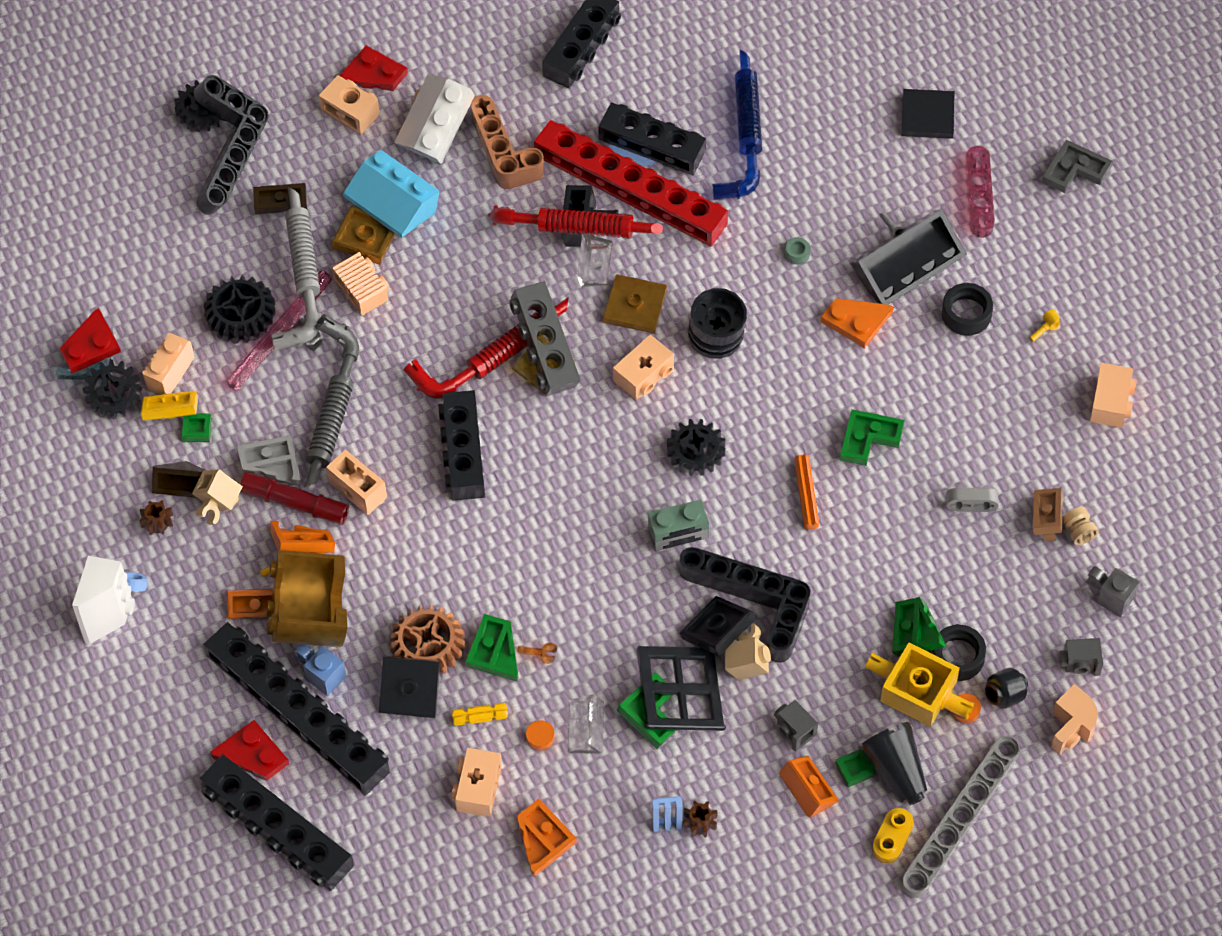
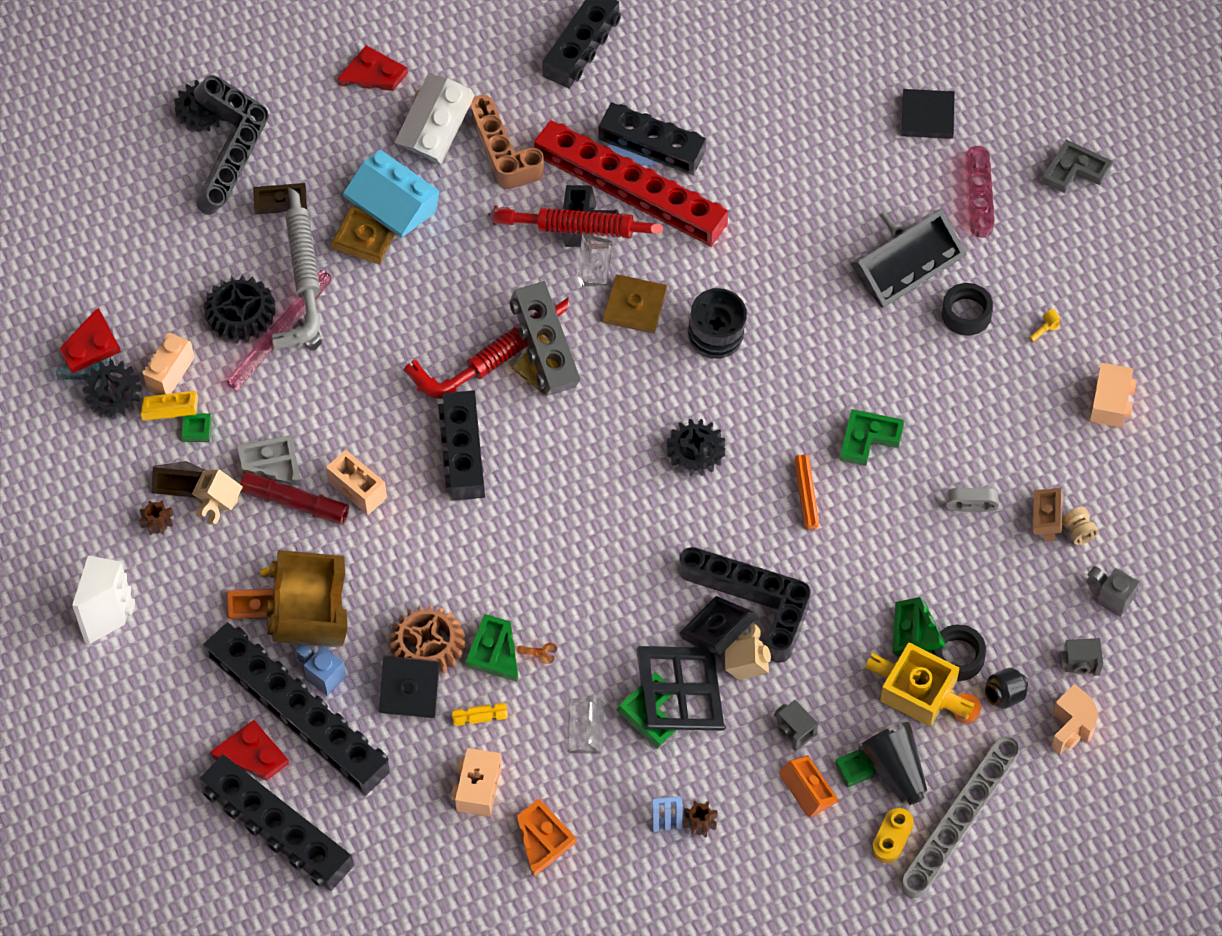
(137, 581): light blue tile -> none
(302, 539): orange wing -> none
(335, 400): dark grey piece -> none
(359, 114): light nougat brick -> none
(361, 283): light nougat brick -> none
(540, 735): orange tile -> none
(643, 367): light nougat brick -> none
(678, 525): sand green brick -> none
(749, 132): clear blue piece -> none
(797, 250): sand green tile -> none
(856, 319): orange wing -> none

